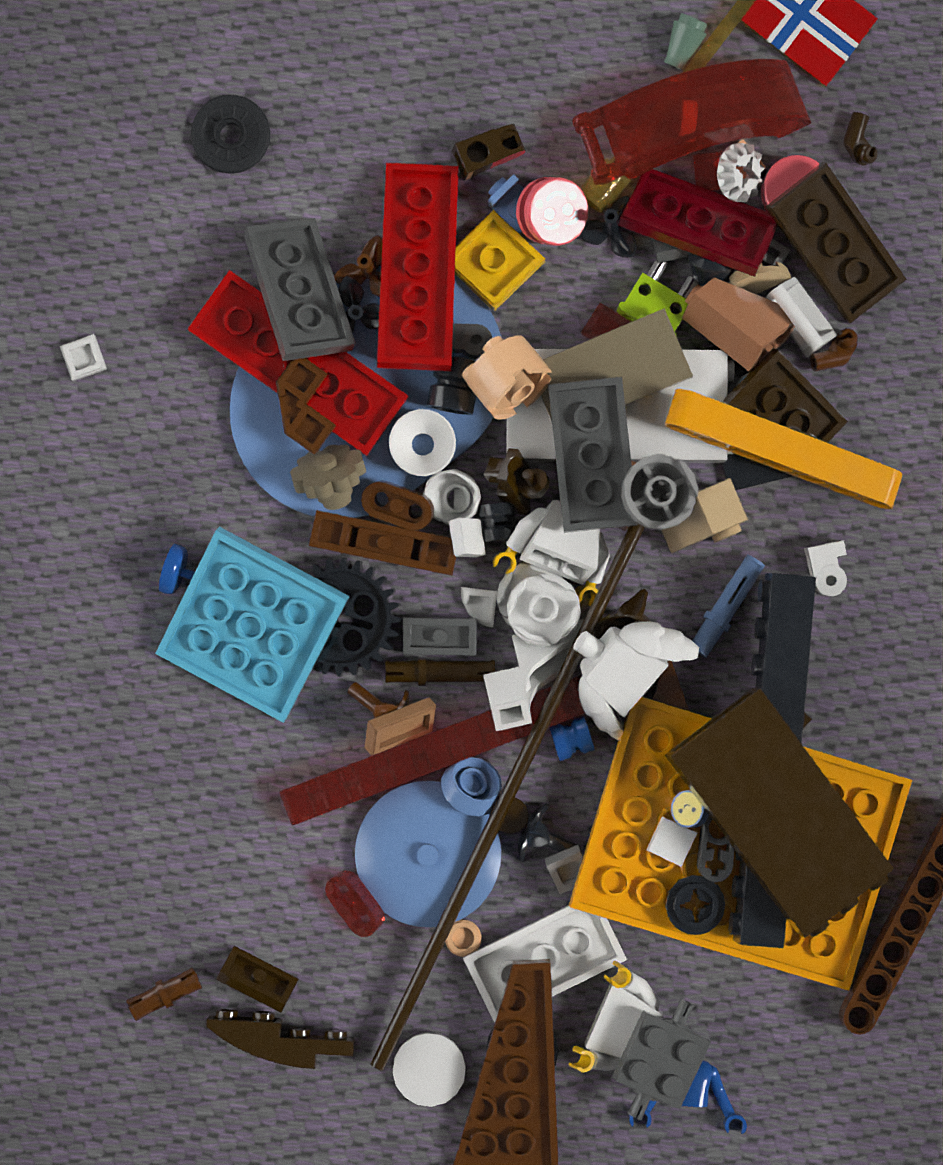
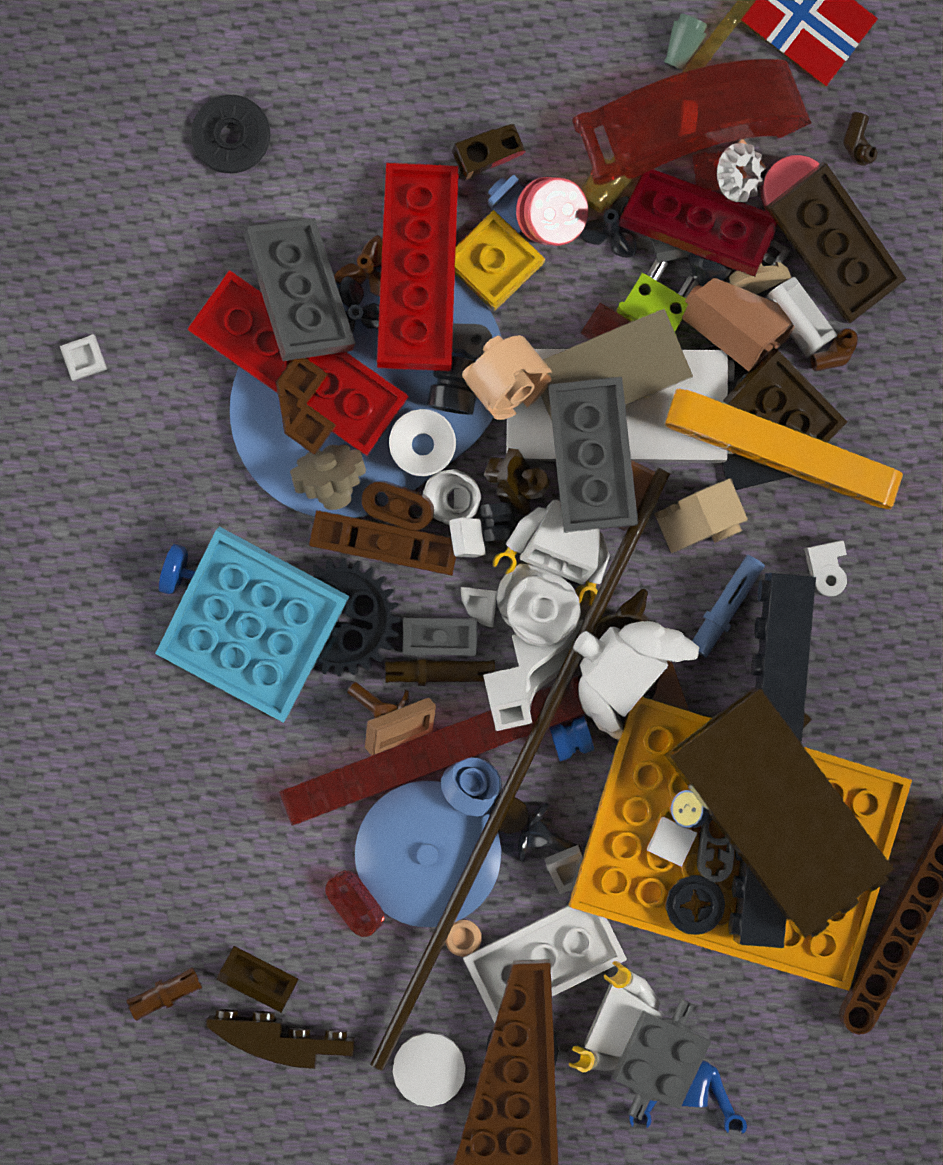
(659, 492): light grey cylinder -> none

